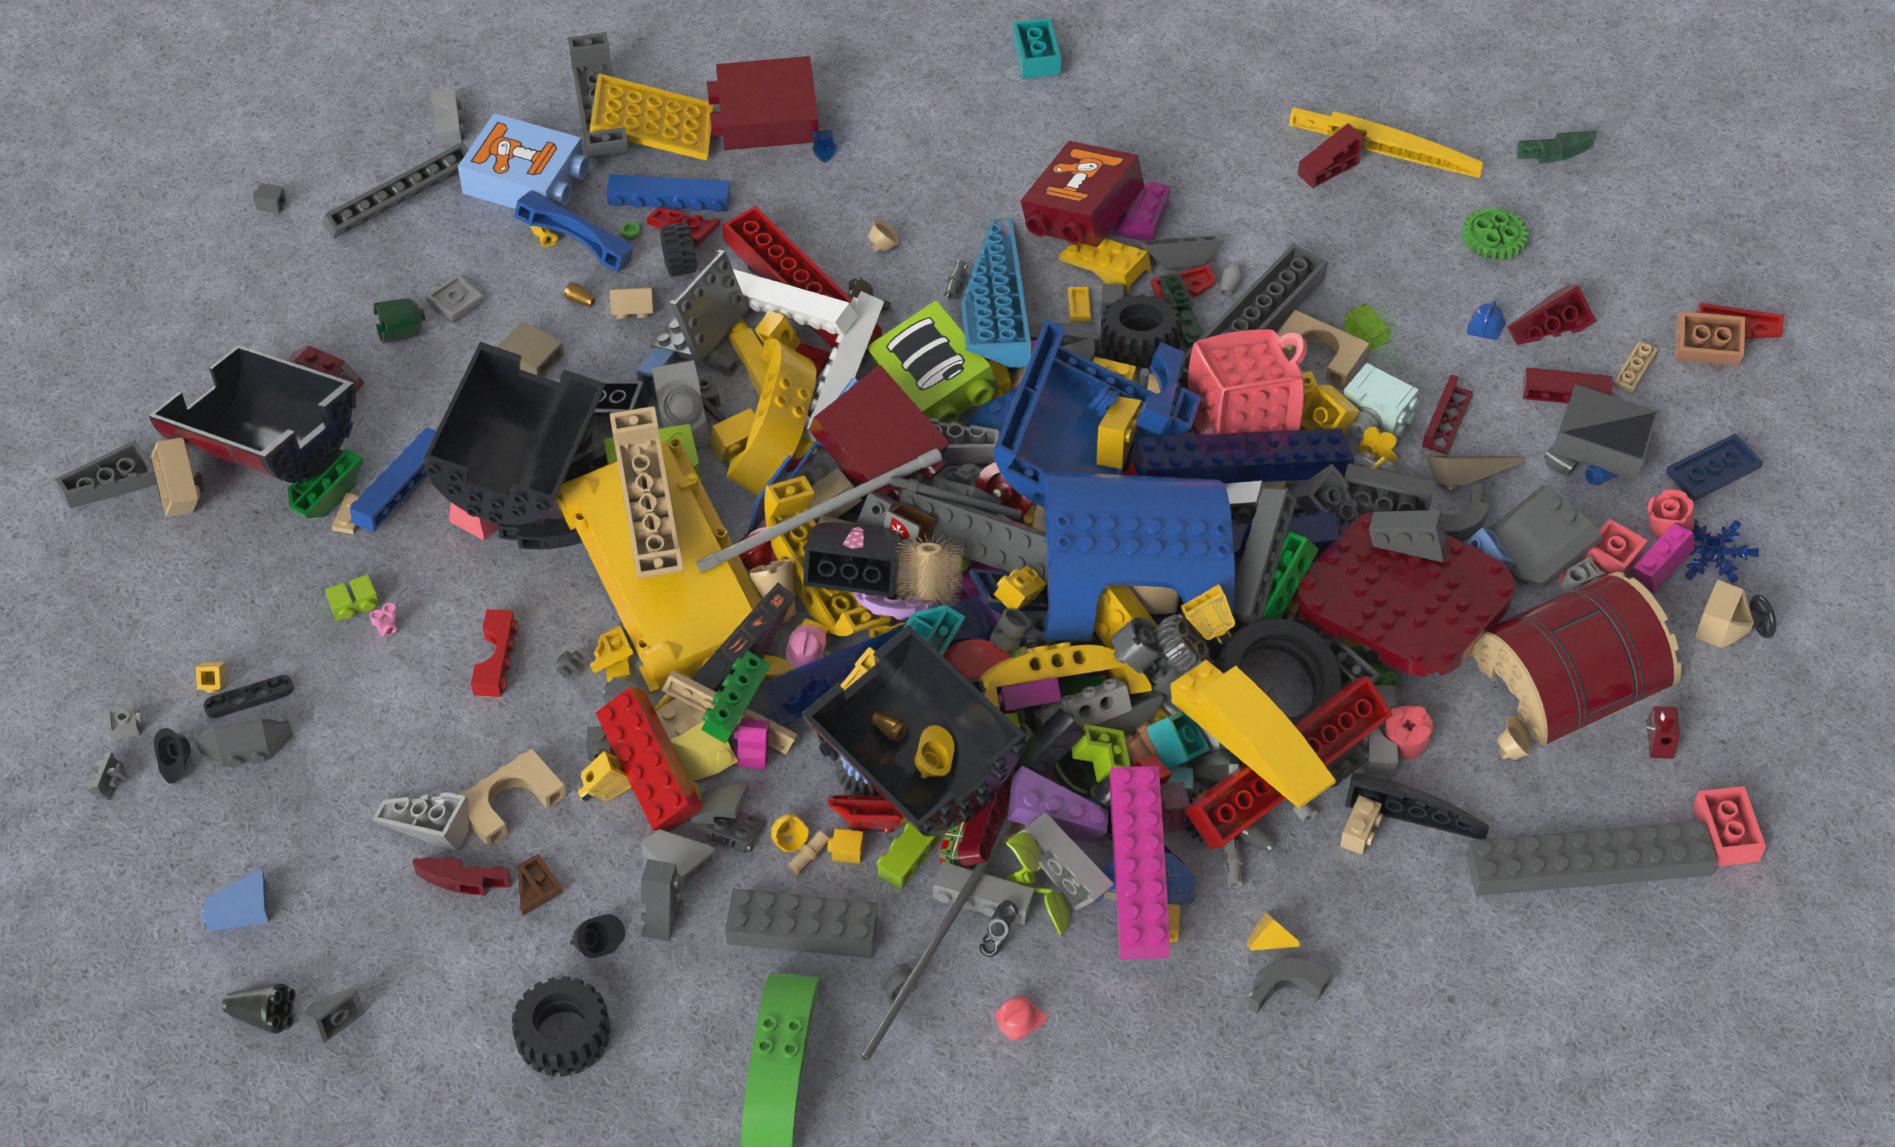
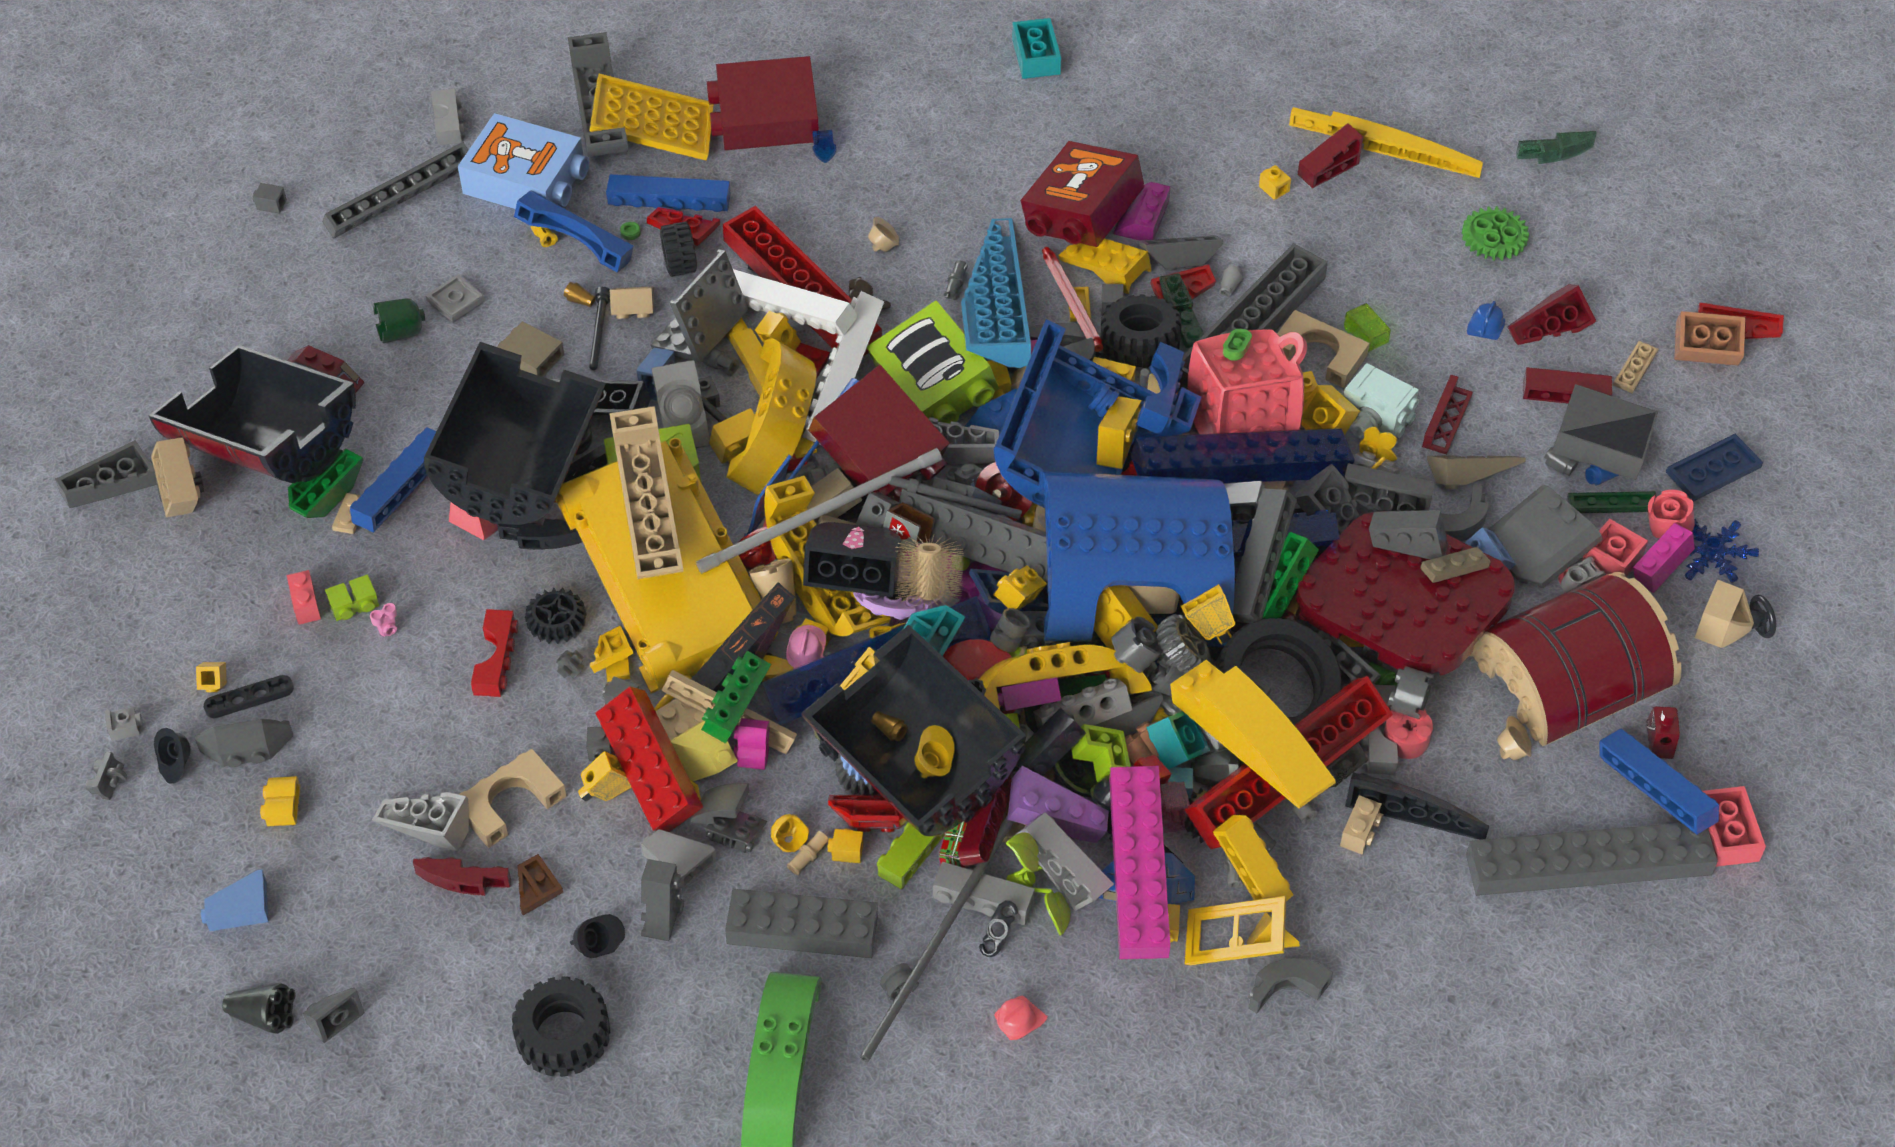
(281, 801): none -> yellow brick
(303, 597): none -> coral brick
(563, 621): none -> black gear
(602, 297): none -> black piece
(1071, 297): none -> piece
(1237, 344): none -> bright green plate
(1237, 948): none -> yellow door
(1251, 859): none -> yellow brick
(1274, 182): none -> yellow brick
(1411, 692): none -> dark grey brick
(1455, 564): none -> dark tan plate
(1611, 501): none -> dark green tile
(1659, 781): none -> blue brick

